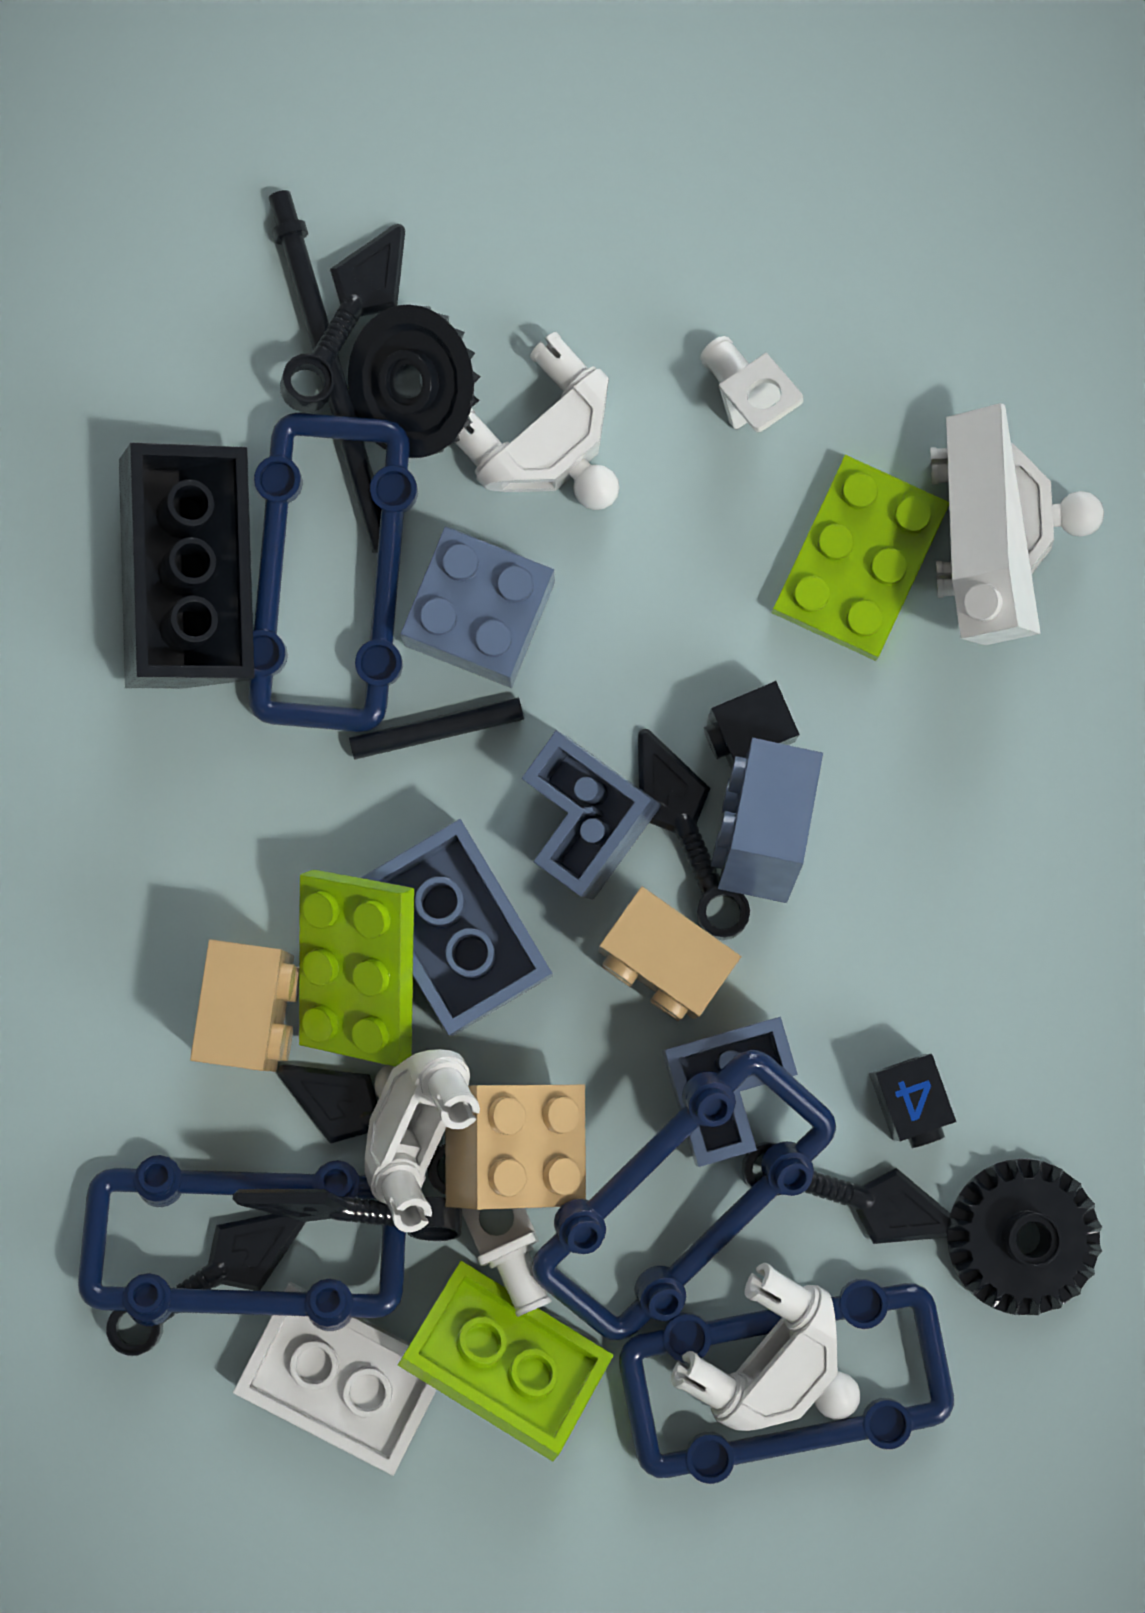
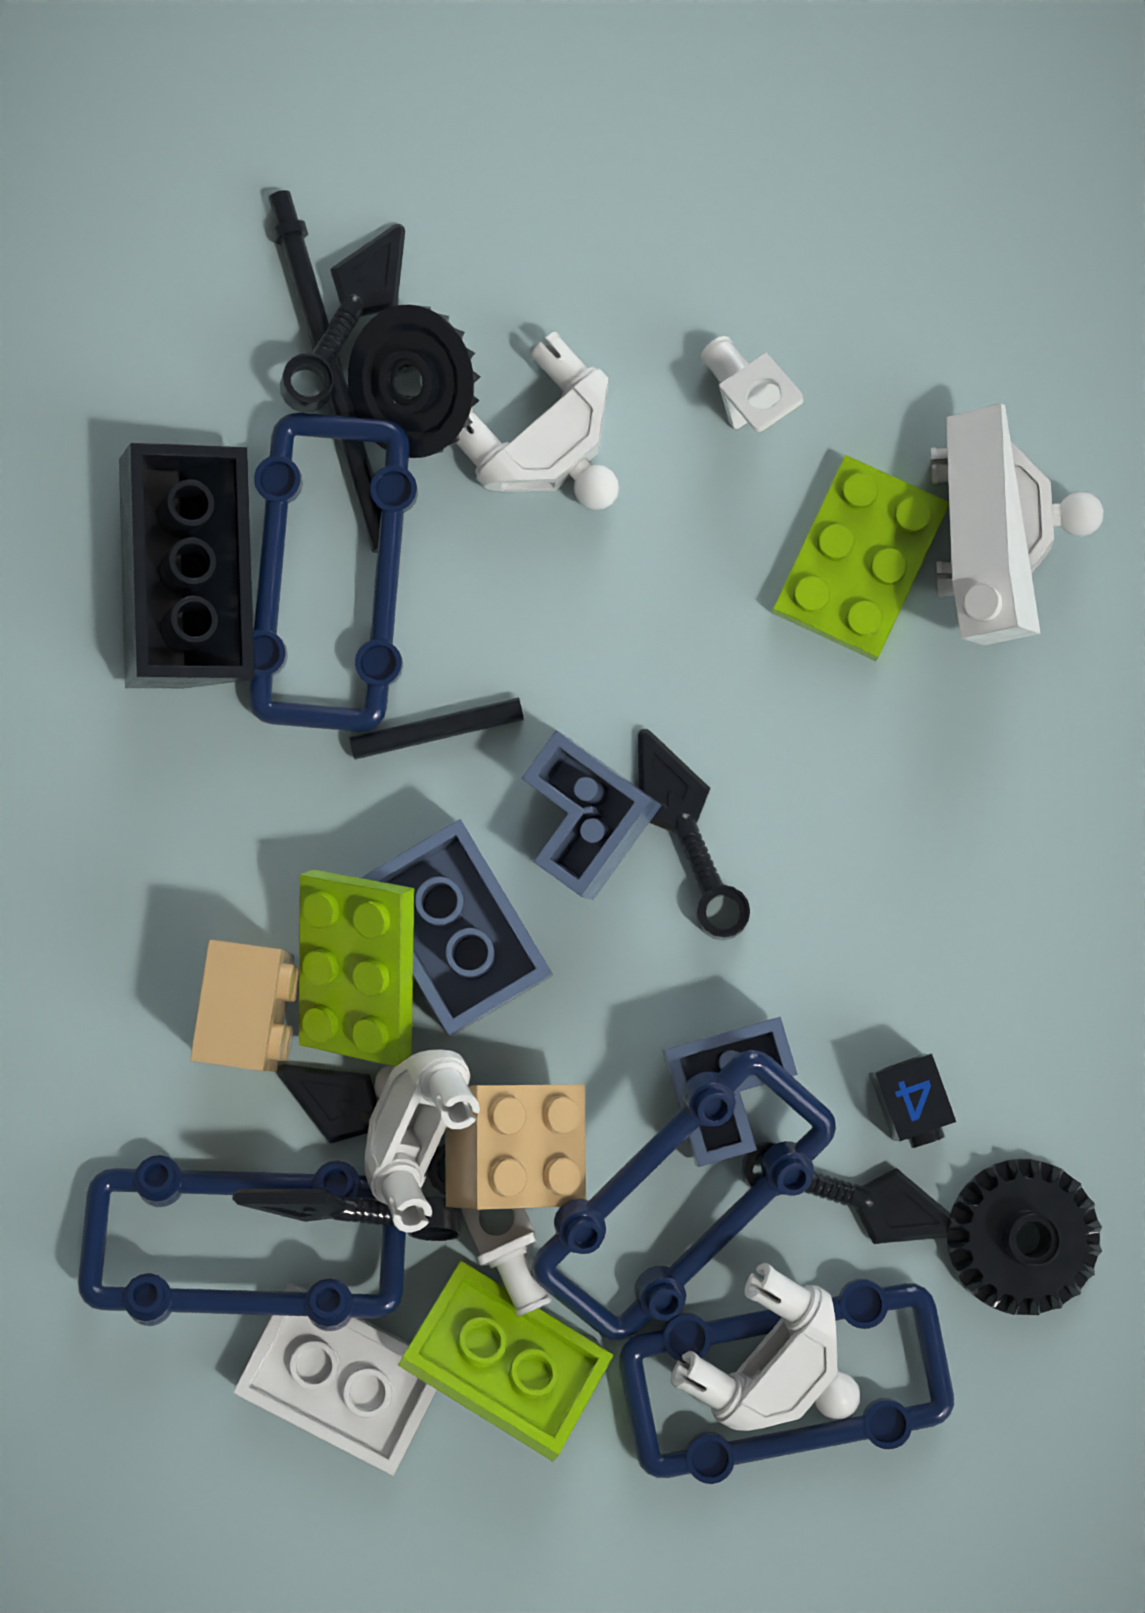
(240, 1257): black piece -> none
(478, 607): sand blue brick -> none
(667, 956): tan brick -> none
(752, 715): black brick -> none
(766, 820): sand blue brick -> none

